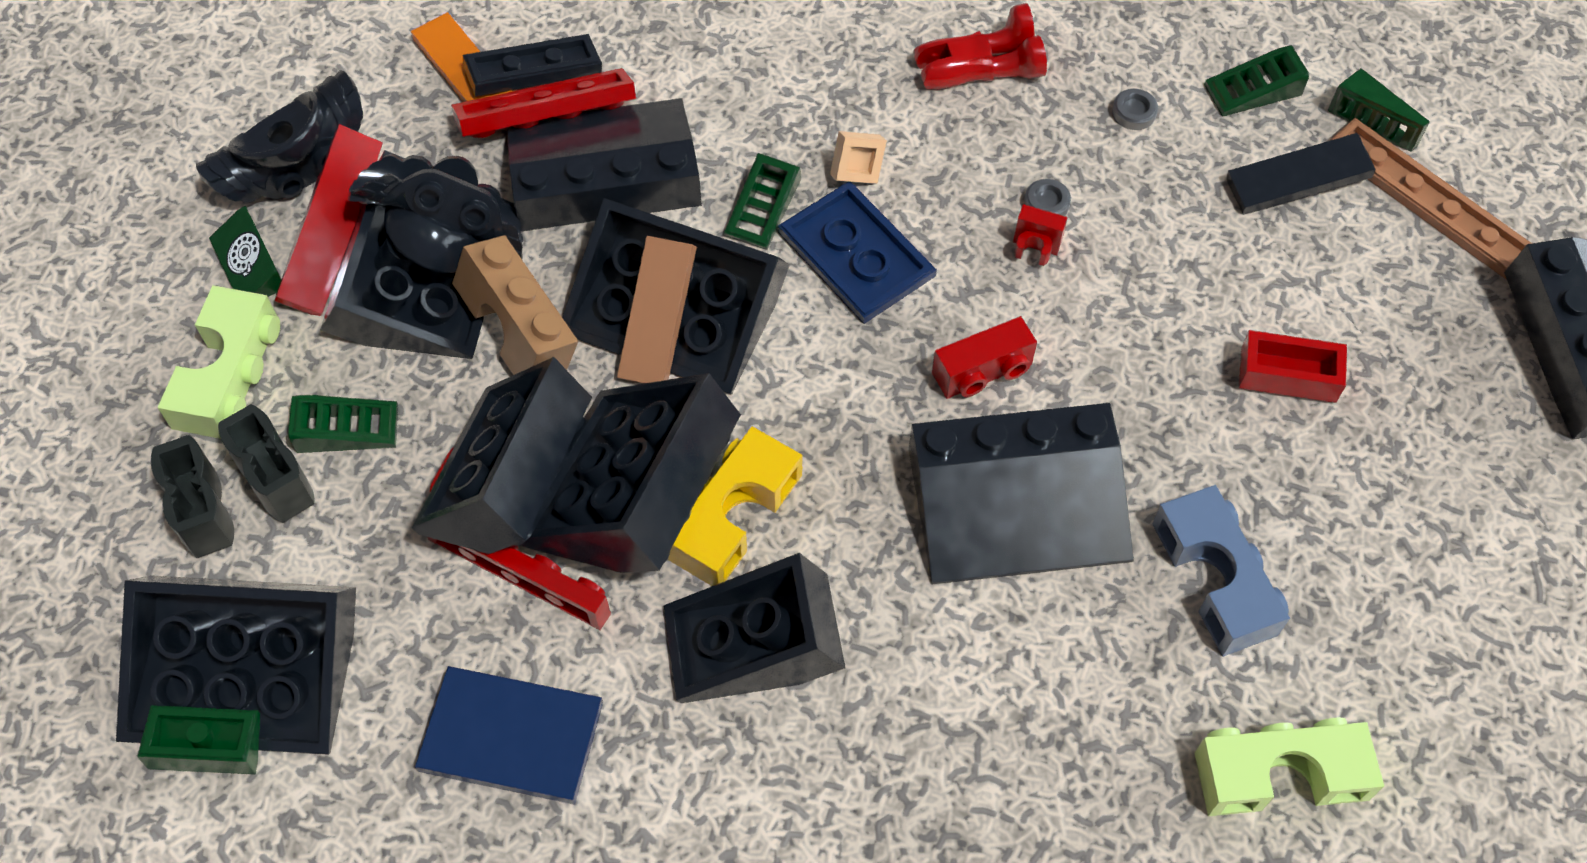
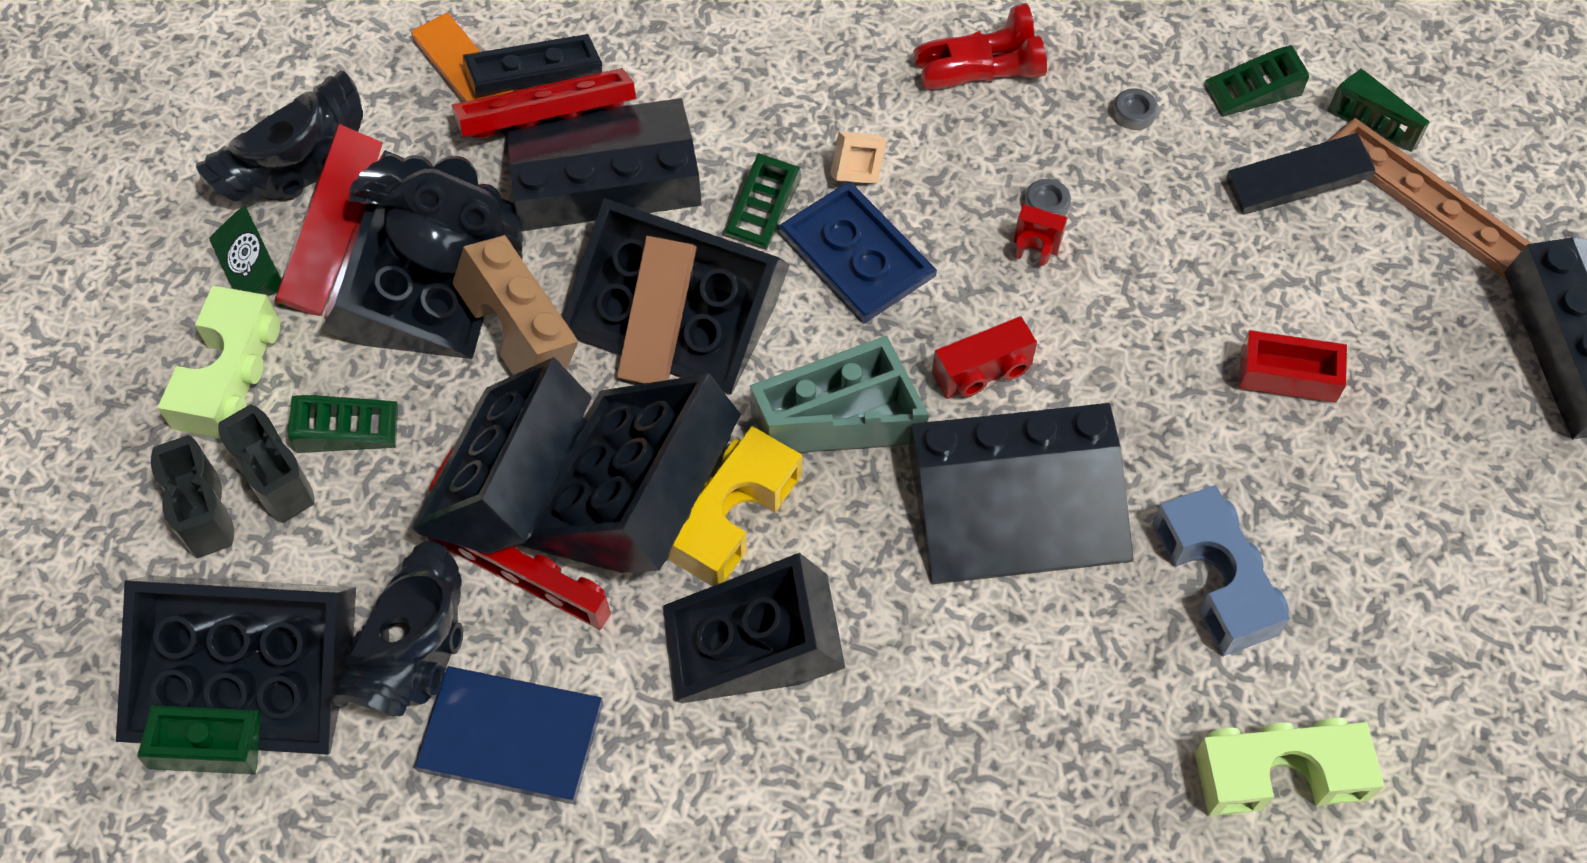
(409, 670): none -> black piece
(840, 401): none -> sand green wedge

